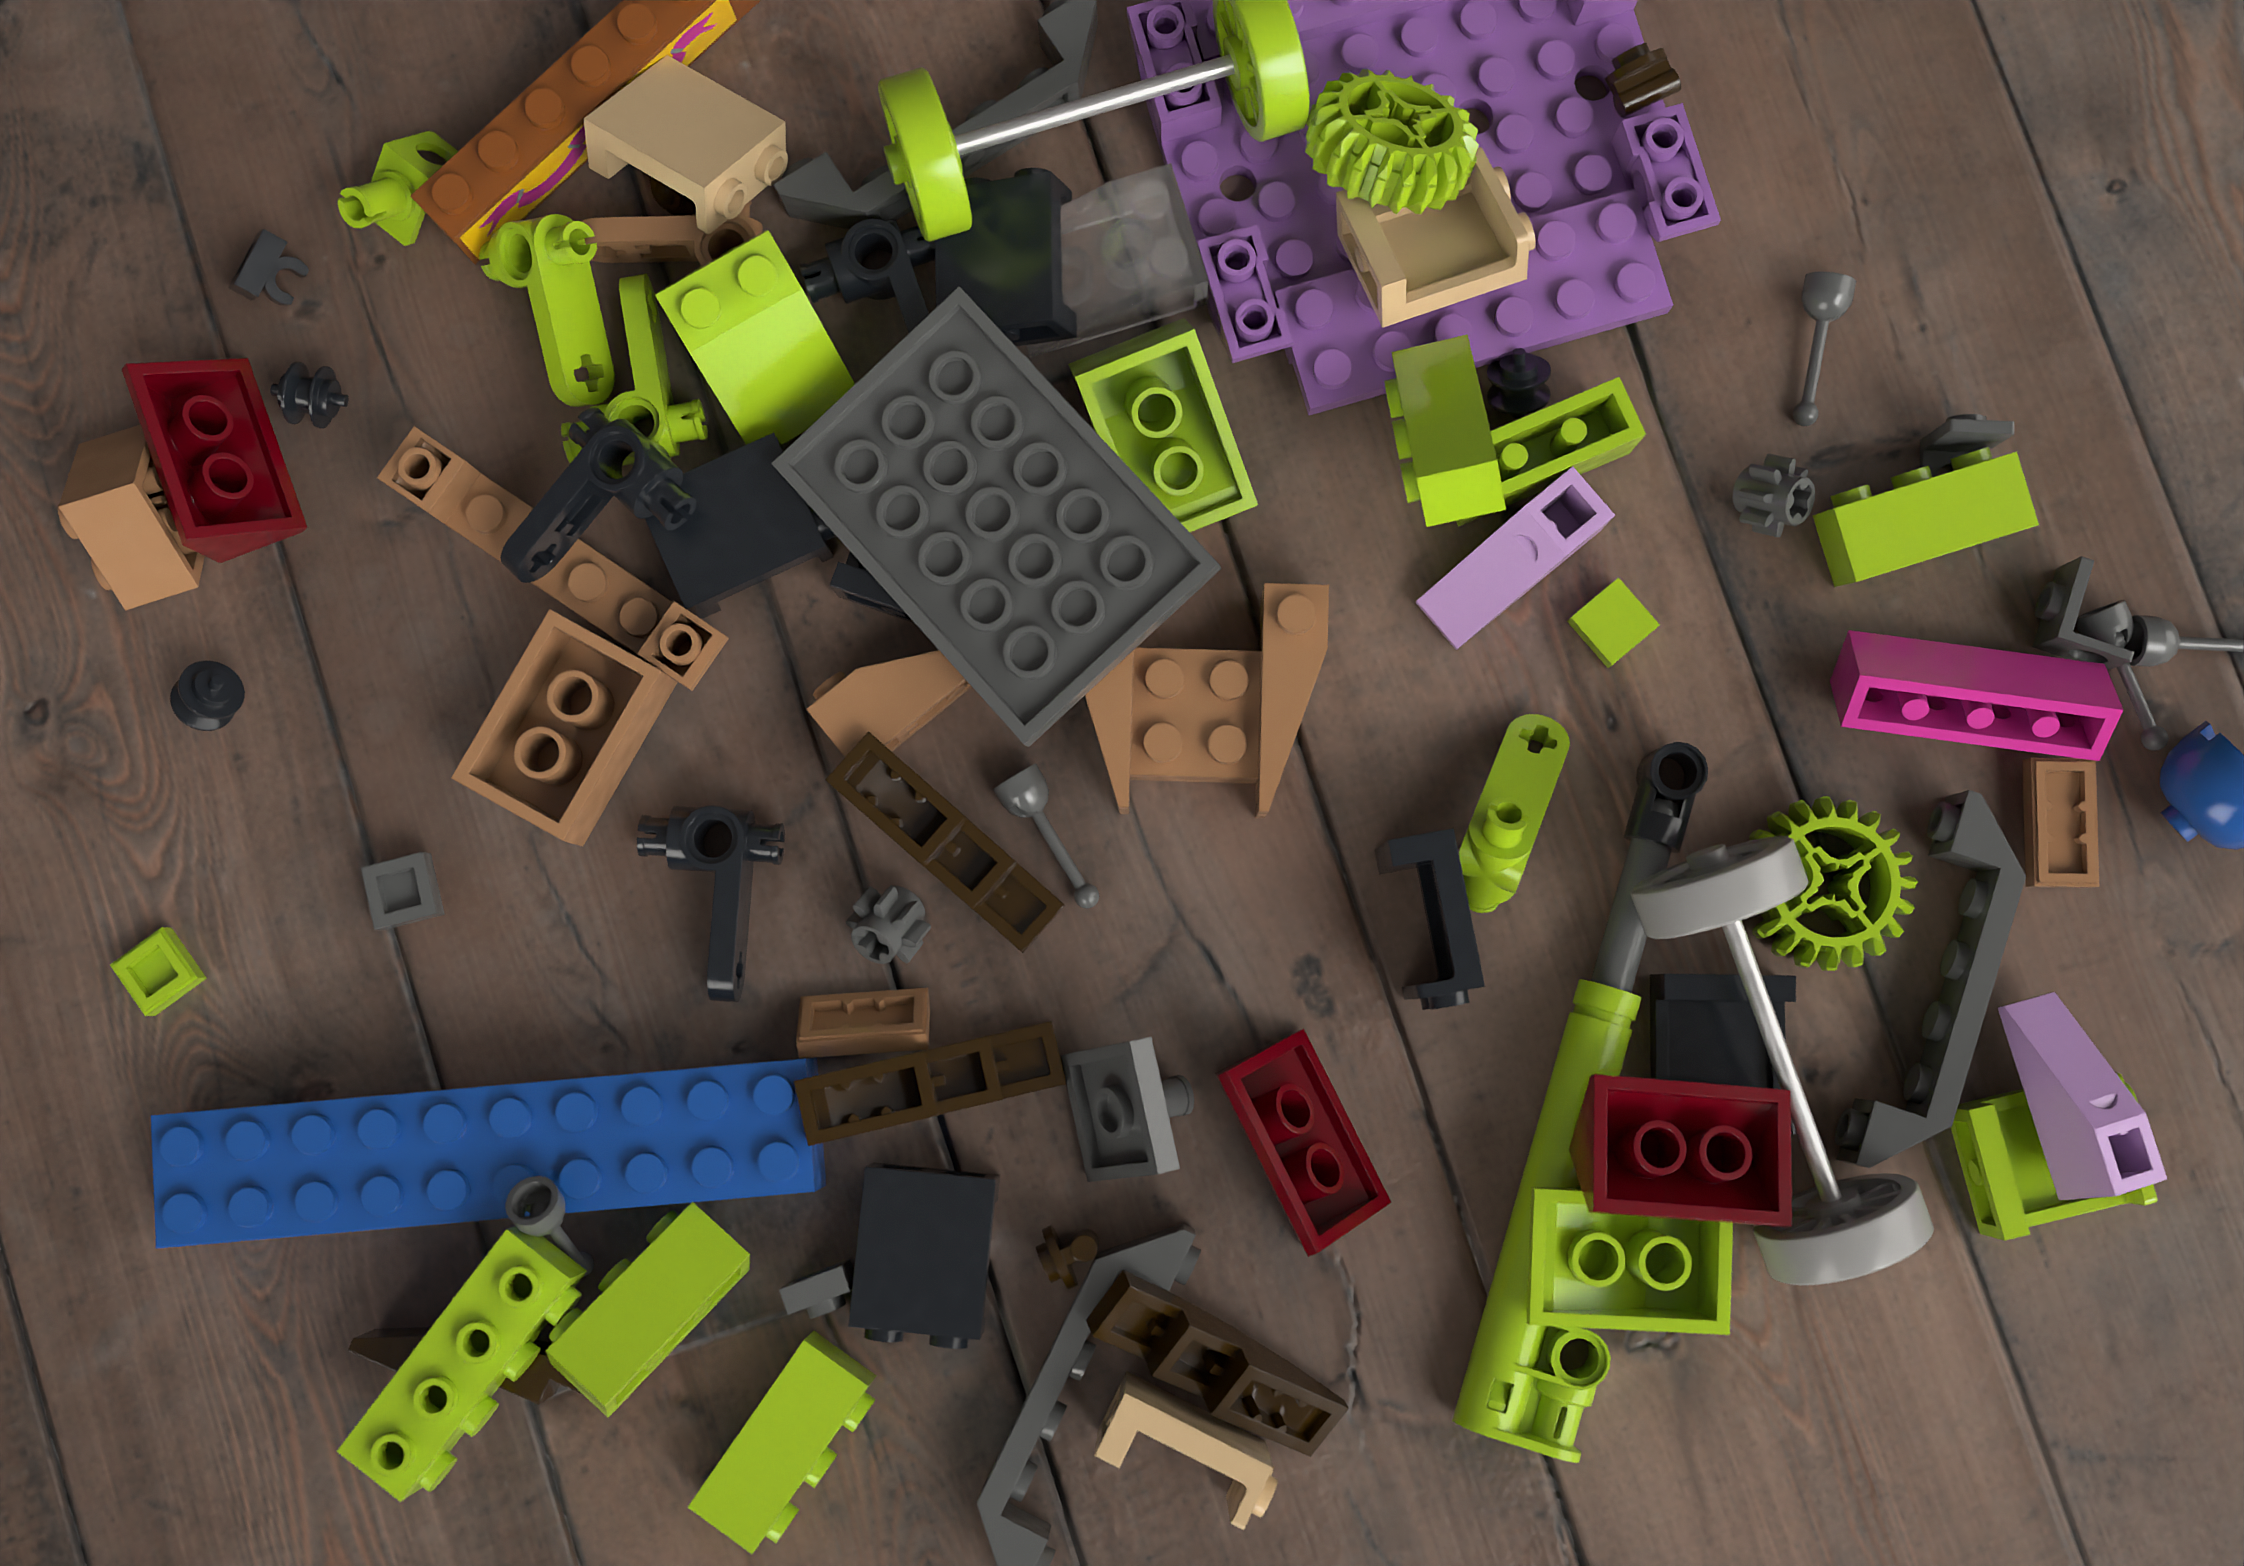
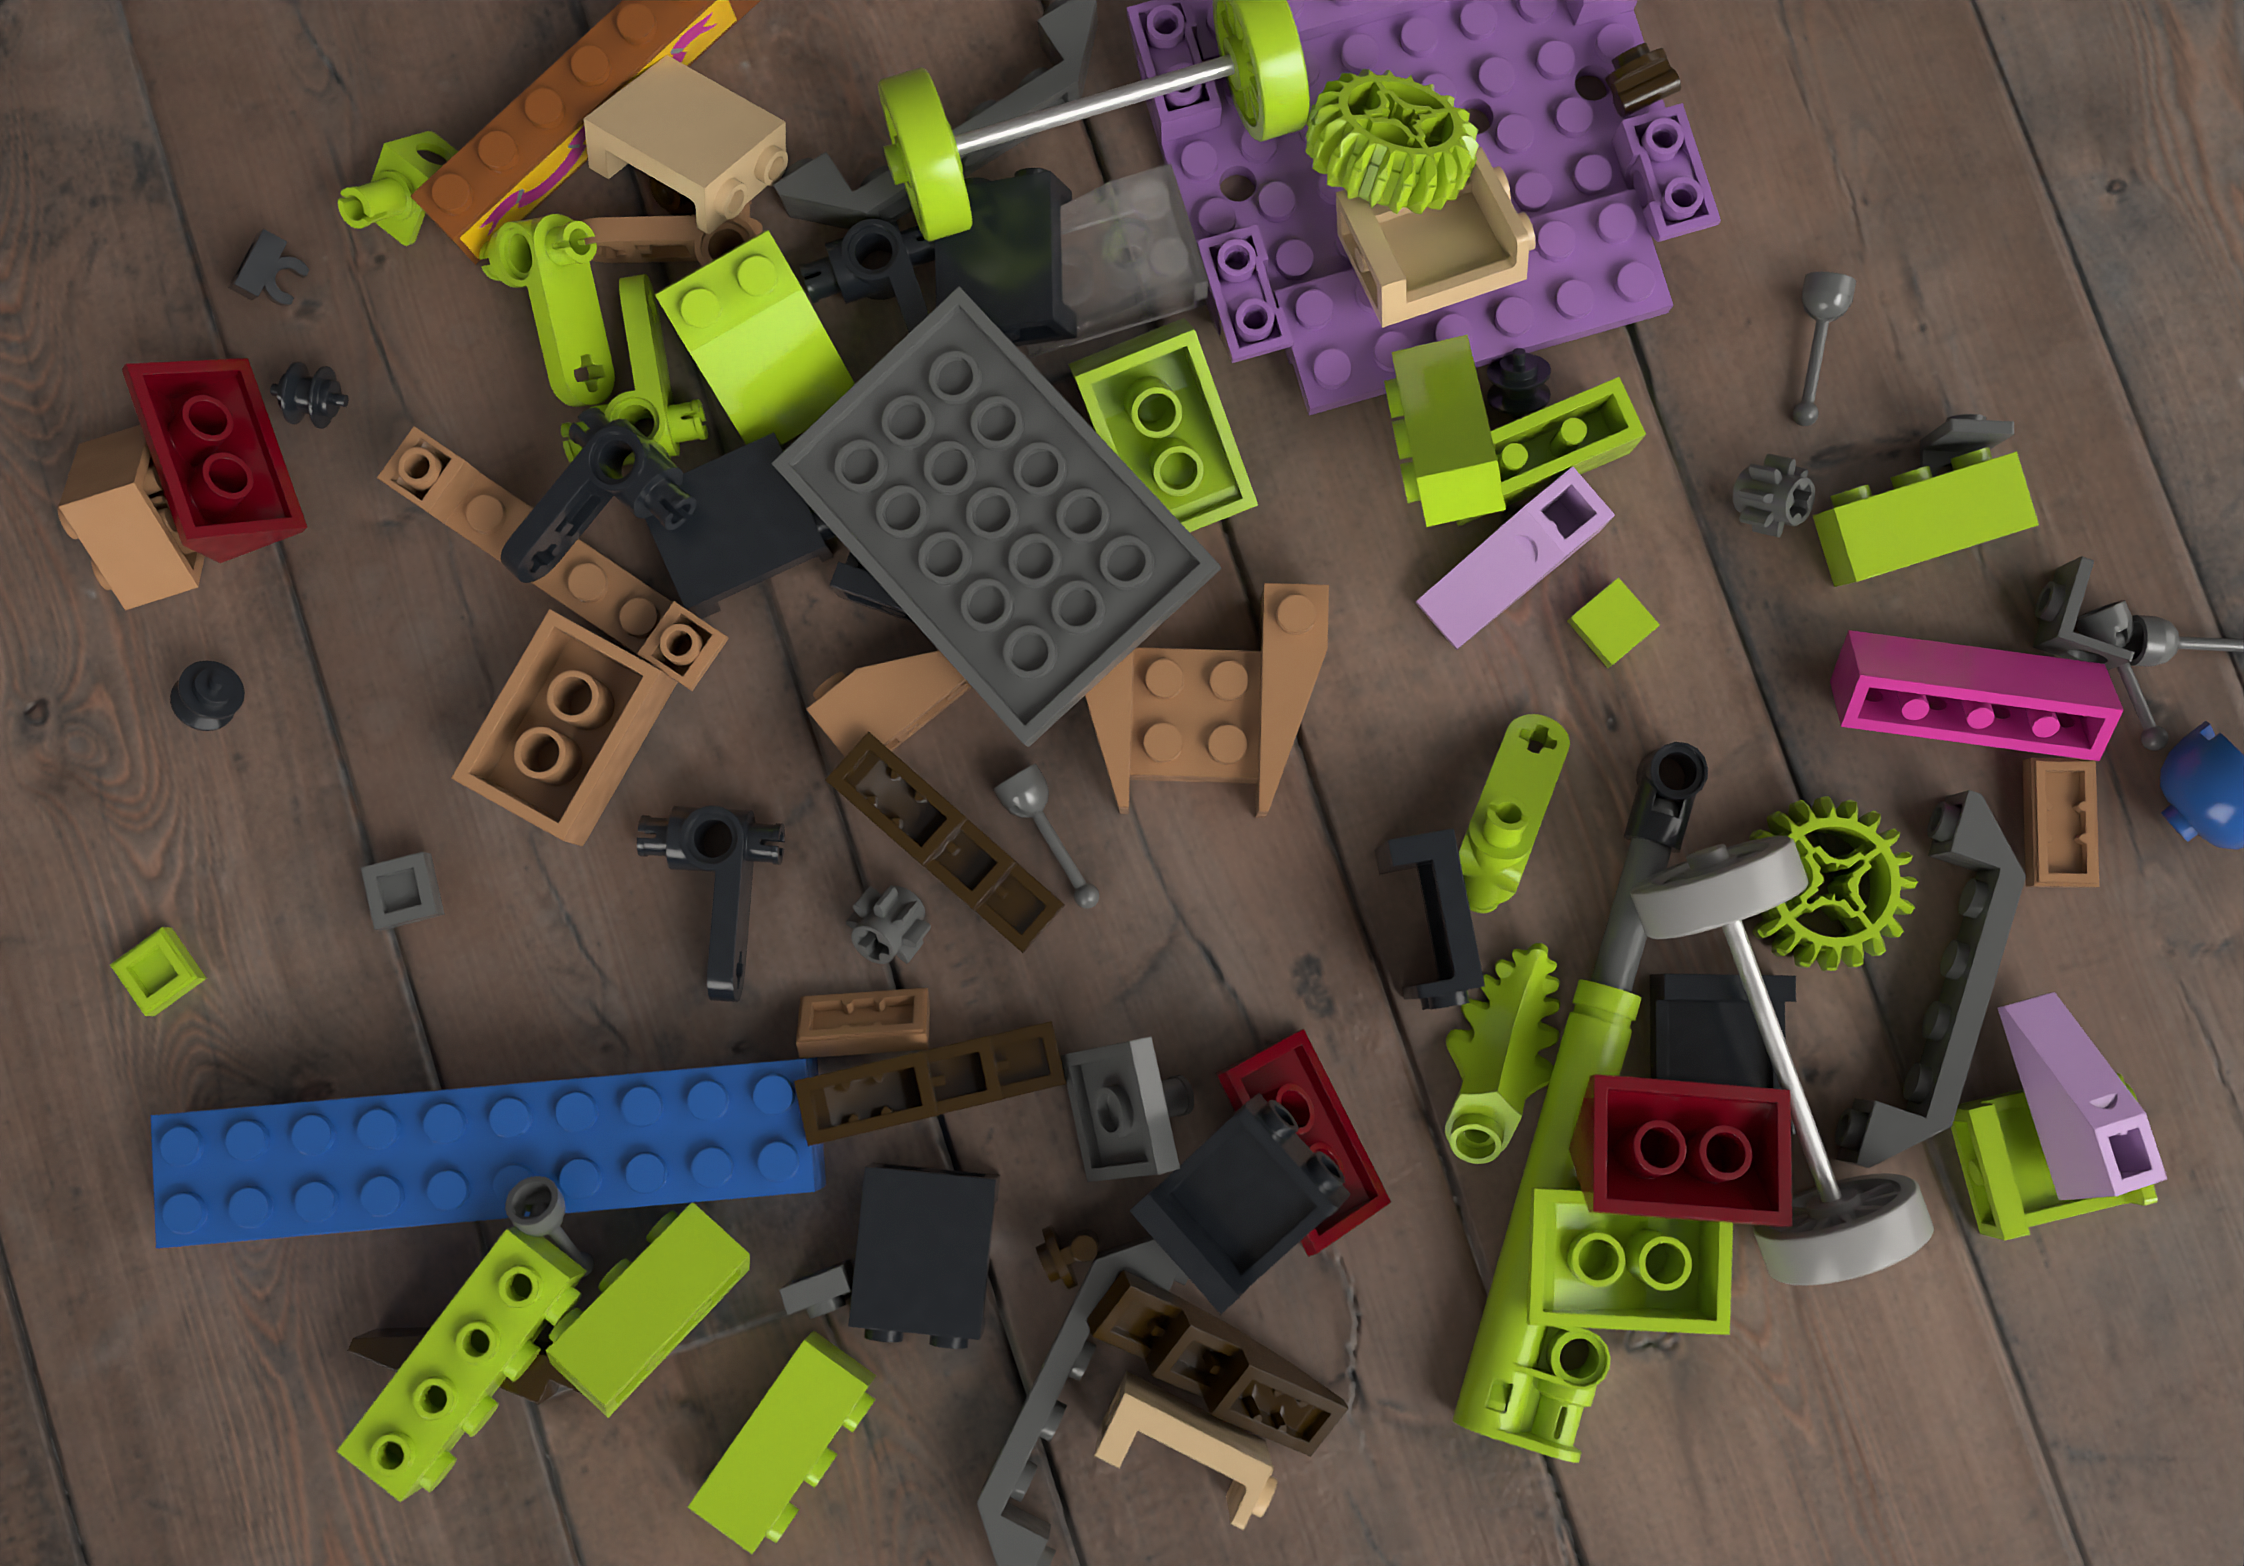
(1242, 1201): none -> black panel
(1501, 1054): none -> lime plant

